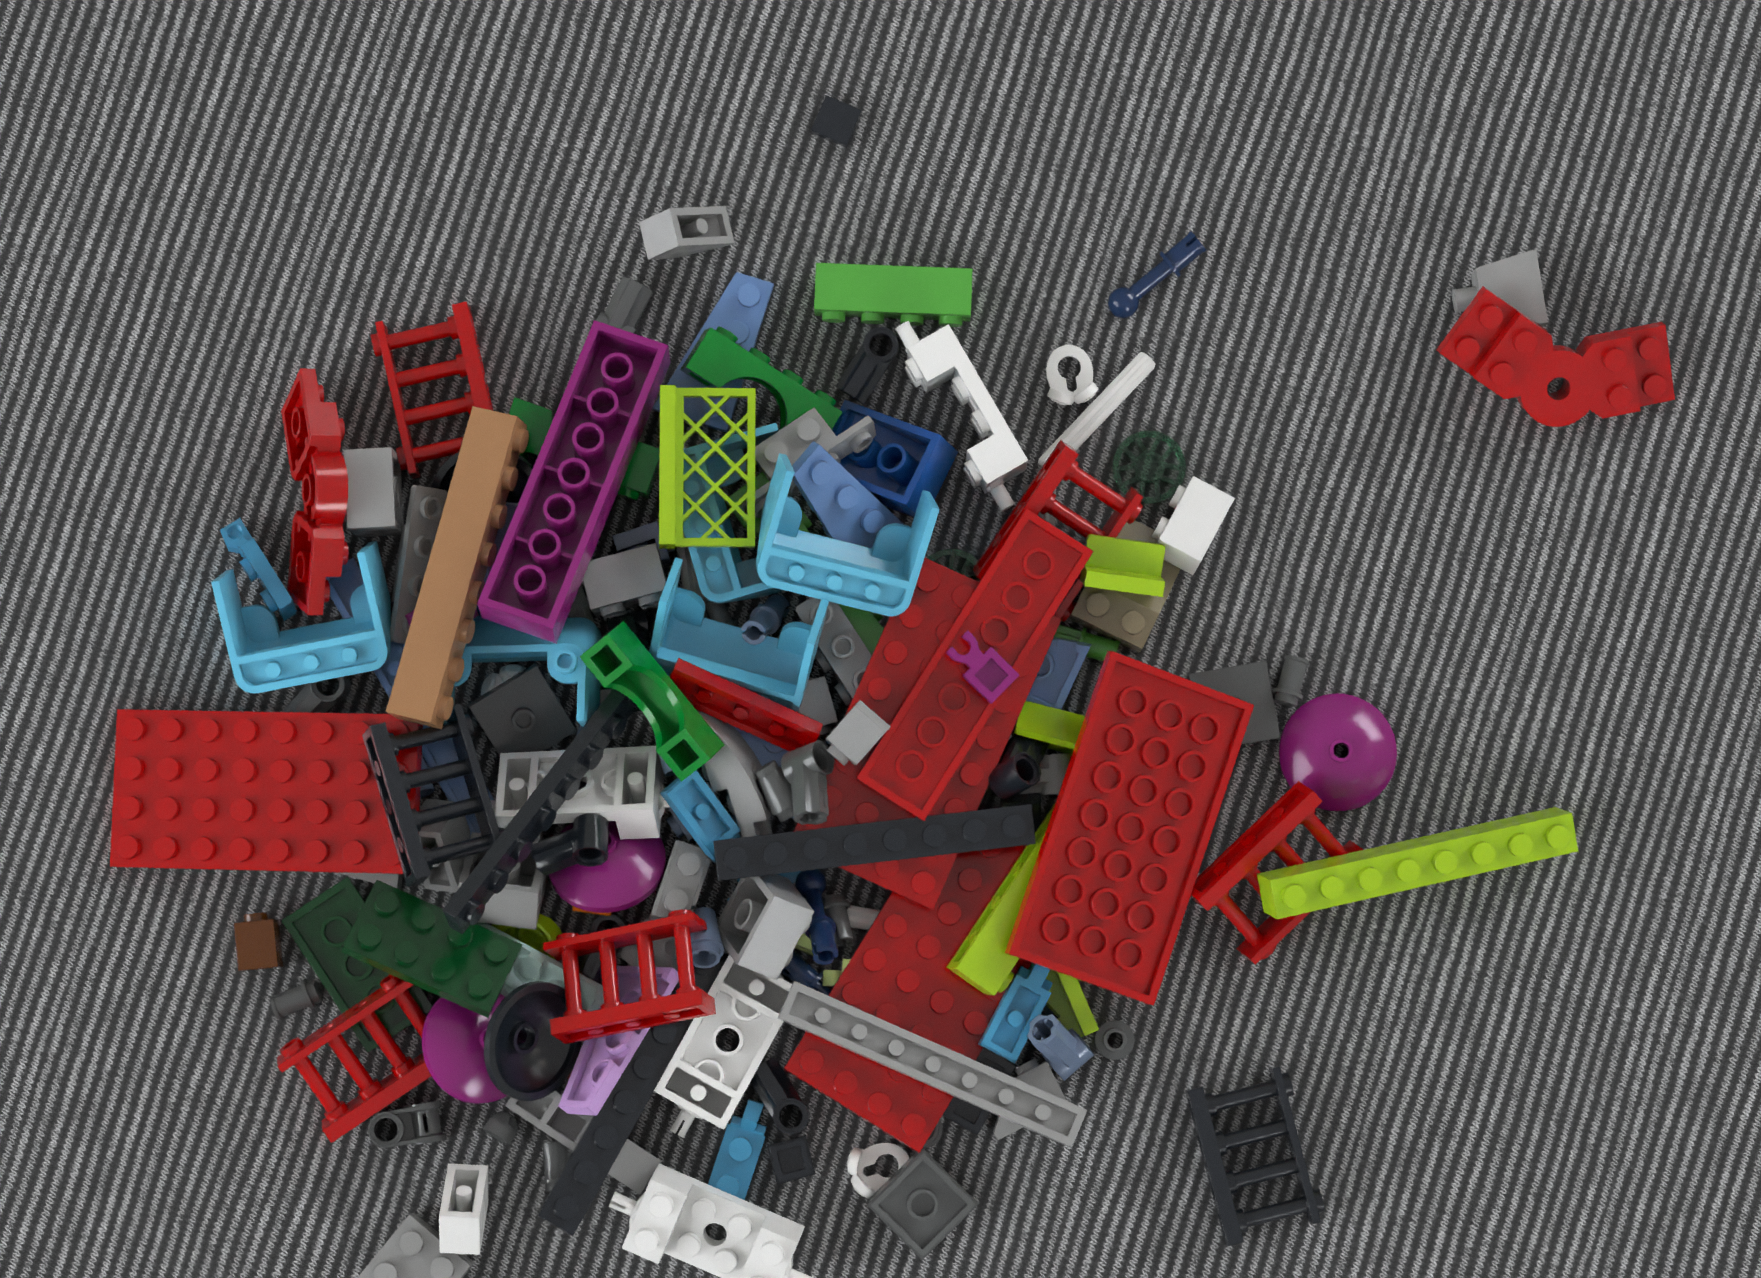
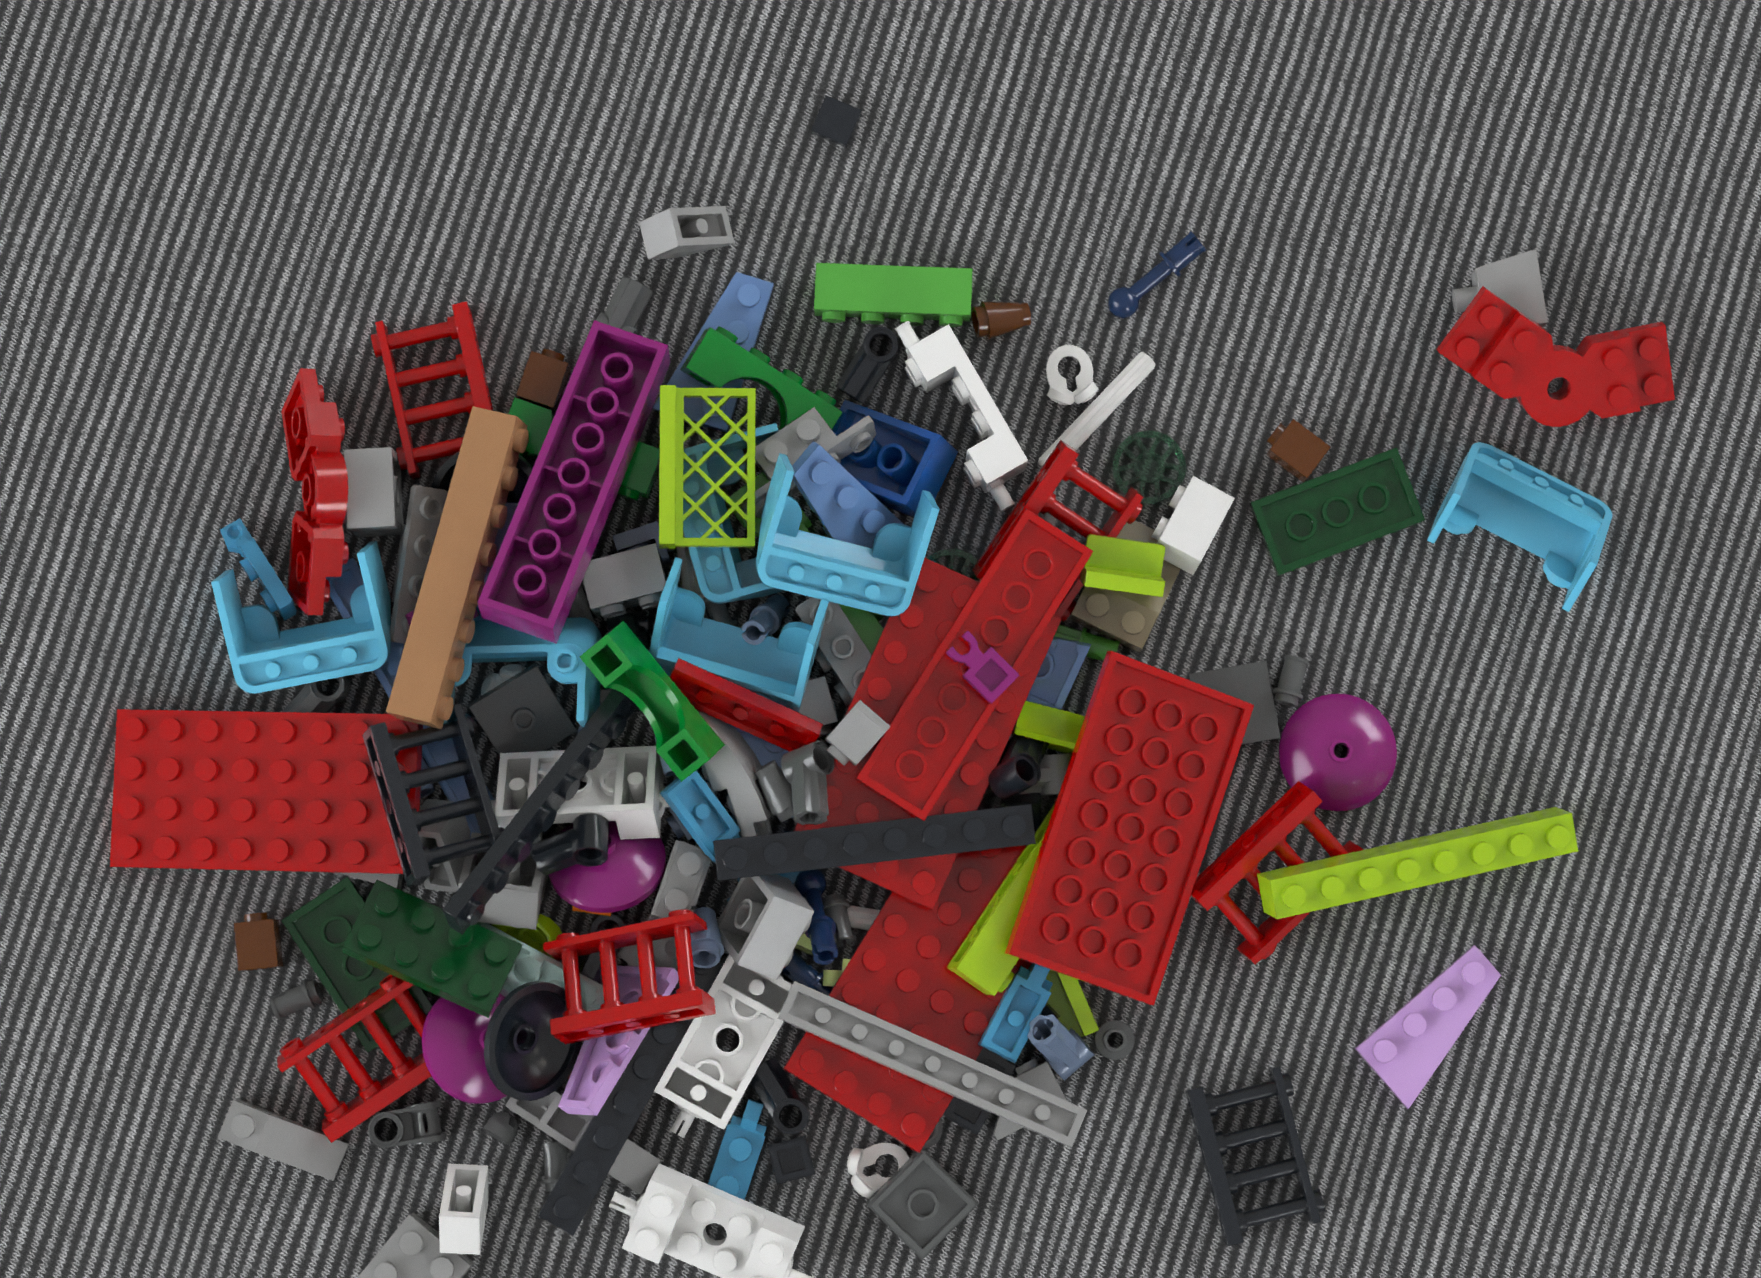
(282, 1139): none -> light grey slope
(544, 379): none -> reddish brown brick
(999, 318): none -> reddish brown cone
(1296, 449): none -> reddish brown brick
(1337, 512): none -> dark green plate
(1423, 1031): none -> lavender wing
(1529, 512): none -> medium azure windscreen

